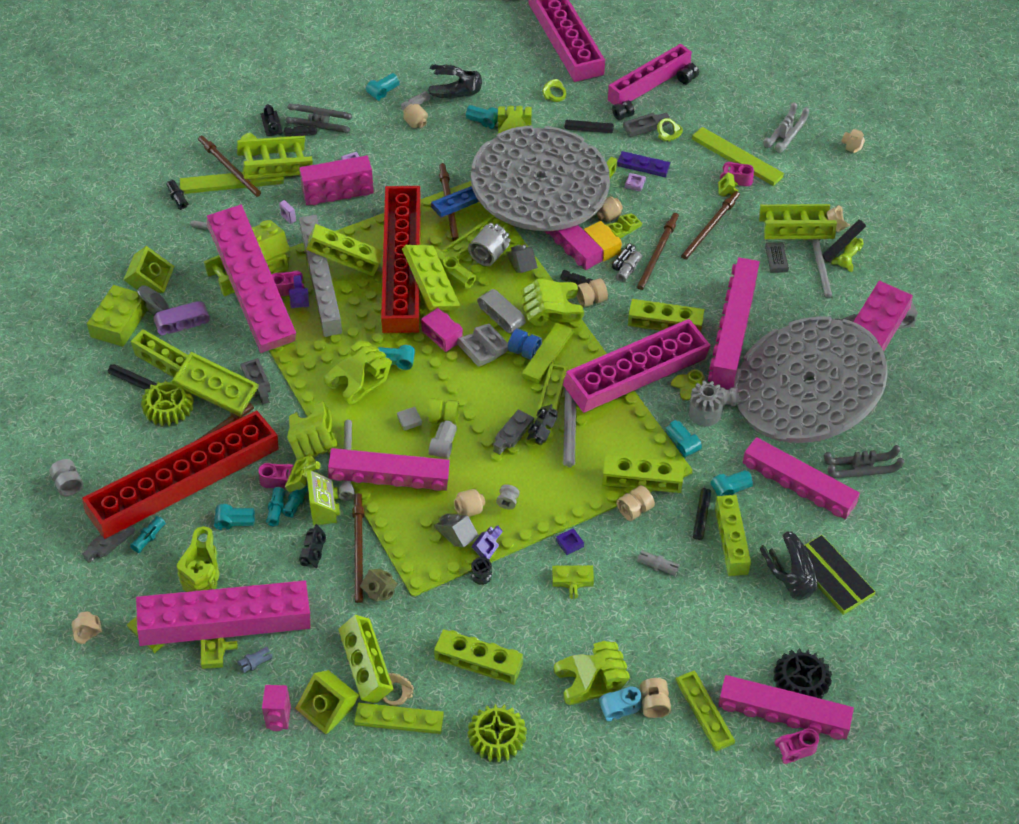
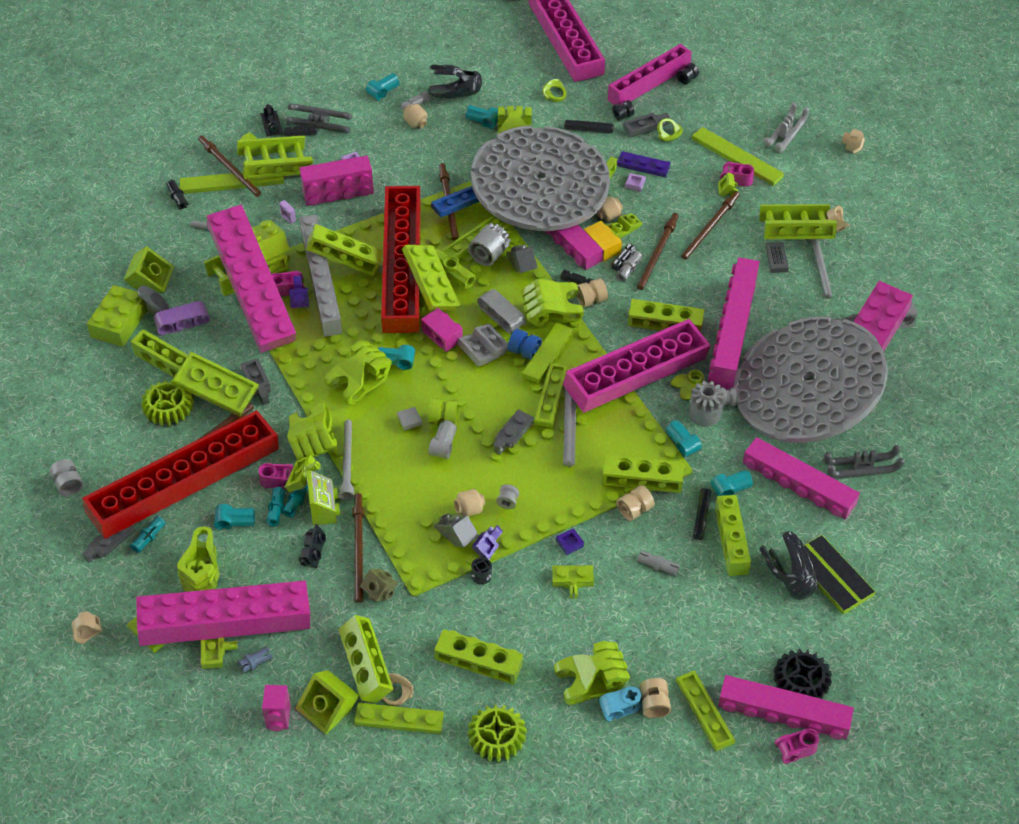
(130, 377): black axle -> none
(388, 469): dark pink brick -> none
(545, 417): black hinge -> none
(844, 240): black axle -> none
(850, 250): lime animal -> none

